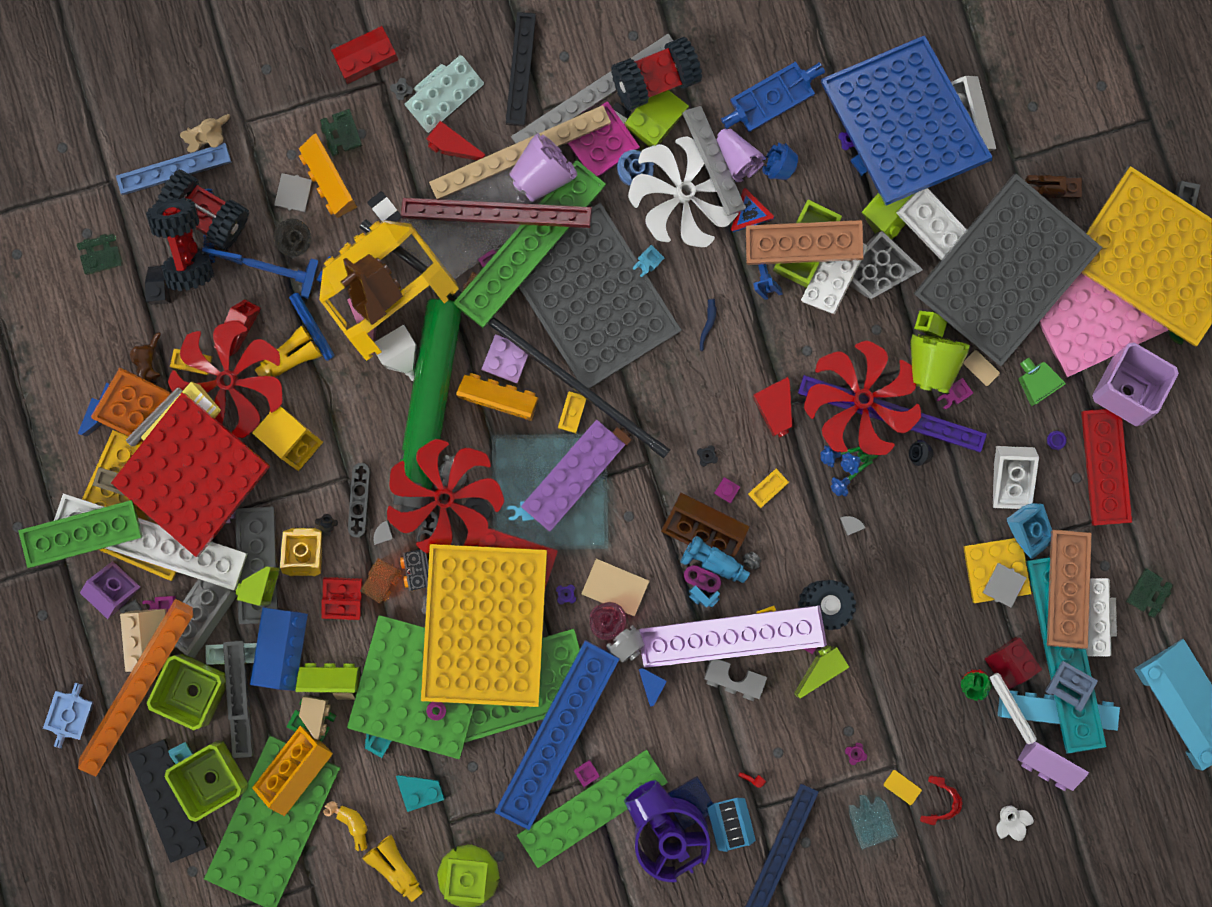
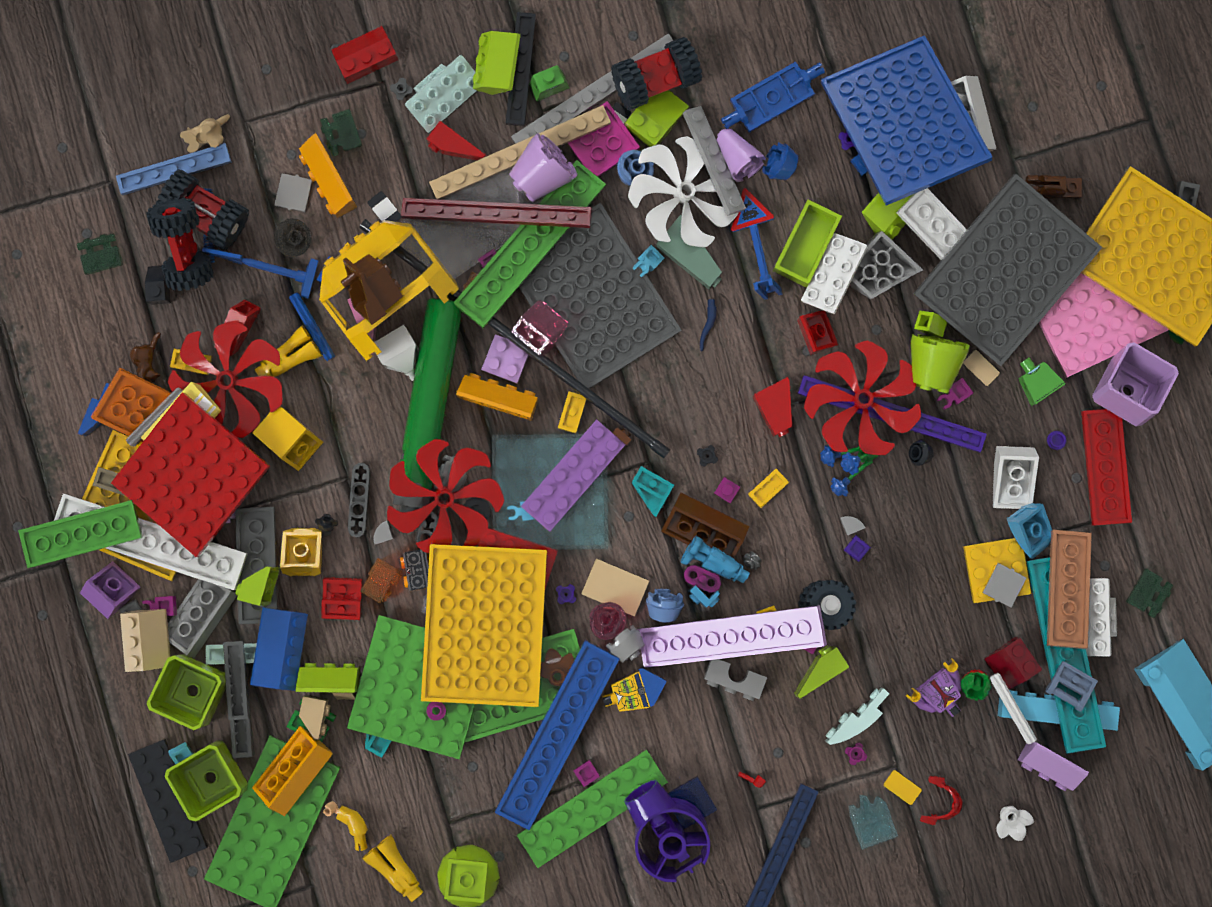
(68, 715): light blue plate -> none
(135, 687): orange brick -> none
(419, 791): teal wing -> none
(496, 62): none -> lime slope
(540, 328): none -> clear pink slope
(548, 83): none -> bright green torso
(554, 664): none -> reddish brown plate
(628, 694): none -> torso
(652, 489): none -> teal wing
(664, 605): none -> medium blue cone
(690, 258): none -> sand green slope
(731, 824): dark azure slope -> none
(804, 242): nougat plate -> none
(817, 332): none -> red slope
(852, 725): none -> light aqua slope
(856, 548): none -> dark purple tile
(939, 691): none -> medium lavender torso

